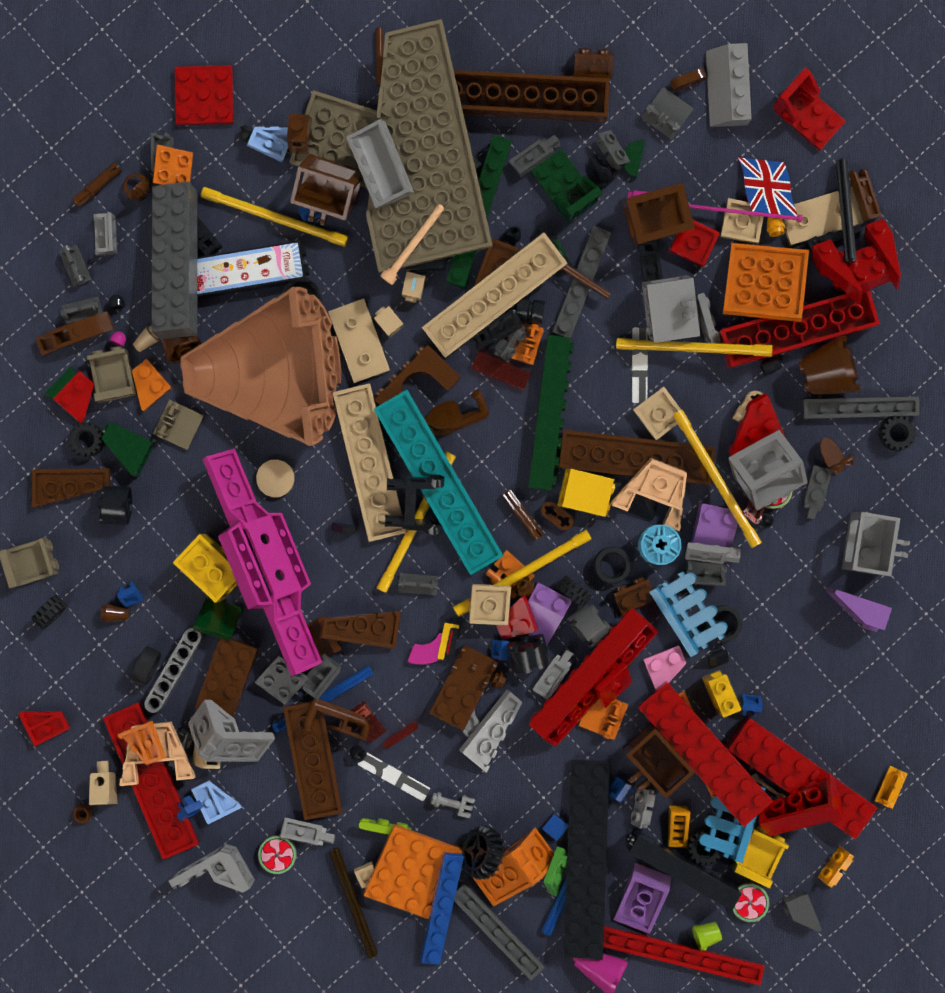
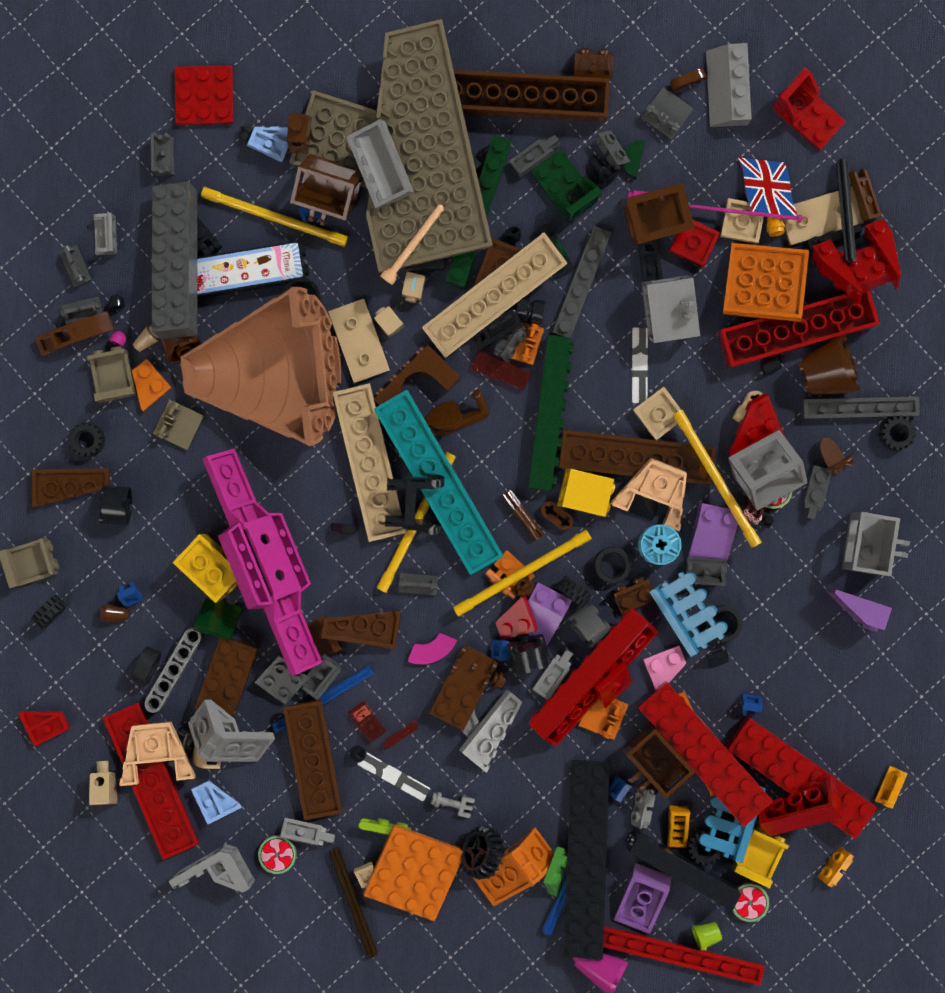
(60, 383): dark green tile -> none
(75, 396): red wing -> none
(78, 818): reddish brown plate -> none
(97, 184): reddish brown axle -> none
(128, 447): dark green slope -> none
(140, 190): reddish brown piece -> none
(144, 742): orange wing -> none
(172, 165): orange hinge -> none
(188, 808): blue tile -> none
(275, 478): tan tile -> none
(343, 714): reddish brown piece -> none
(379, 54): reddish brown piece -> none
(441, 908): blue plate -> none
(448, 642): sticker -> none
(489, 604): tan plate -> none
(498, 931): dark grey plate -> none
(555, 826): blue tile -> none
(586, 281): reddish brown piece -> none
(706, 319): light grey hinge -> none
(712, 553): light grey hinge -> none
(721, 693): yellow panel -> none
(755, 350): yellow piece -> none
(756, 778): tan hinge -> none
(801, 910): dark grey slope -> none

